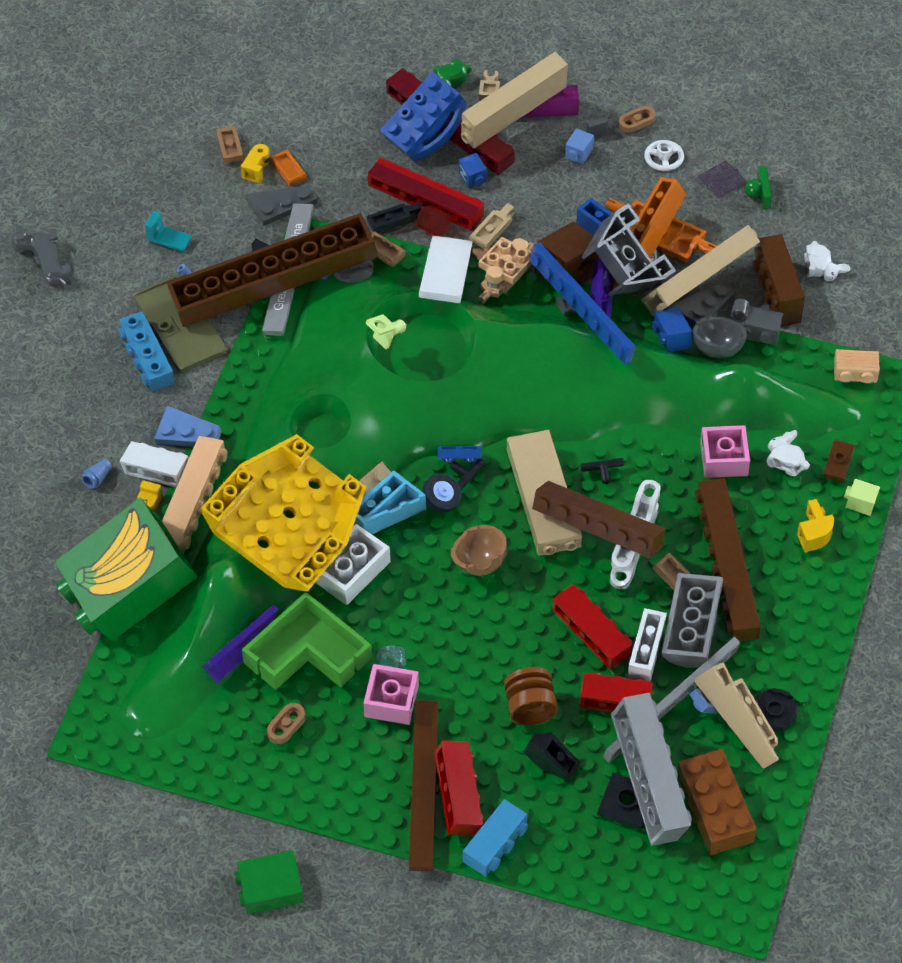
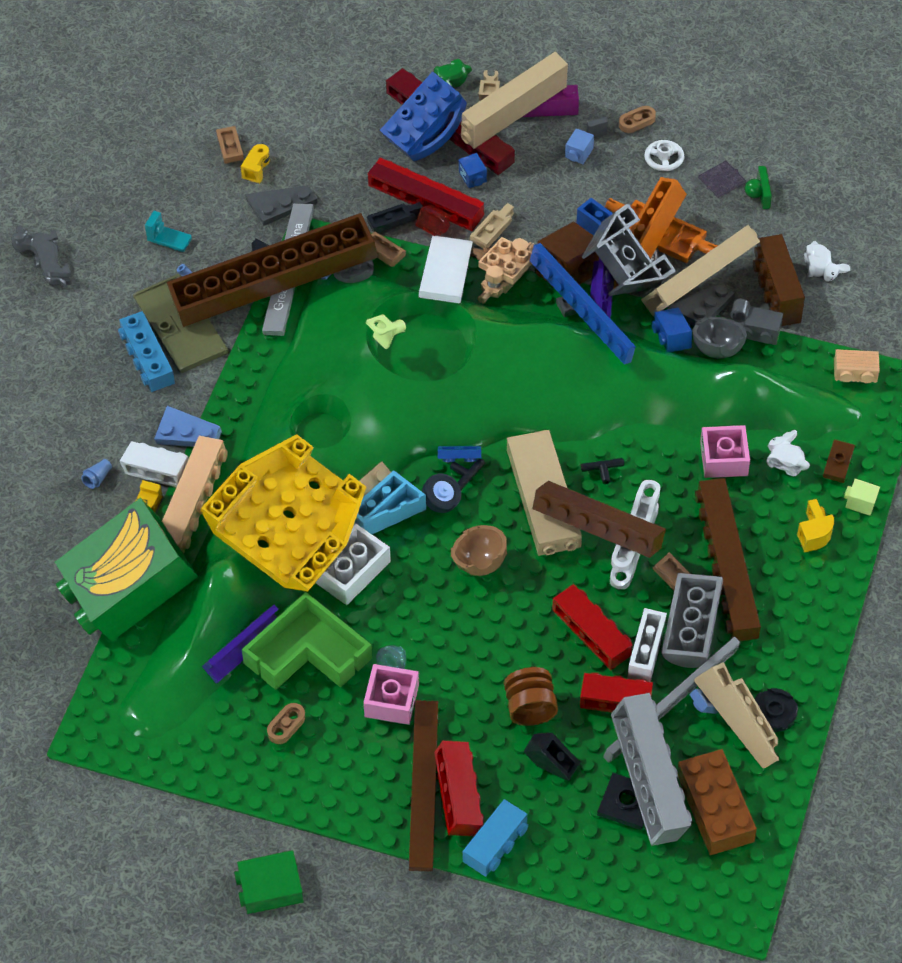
(288, 168): orange tile -> none

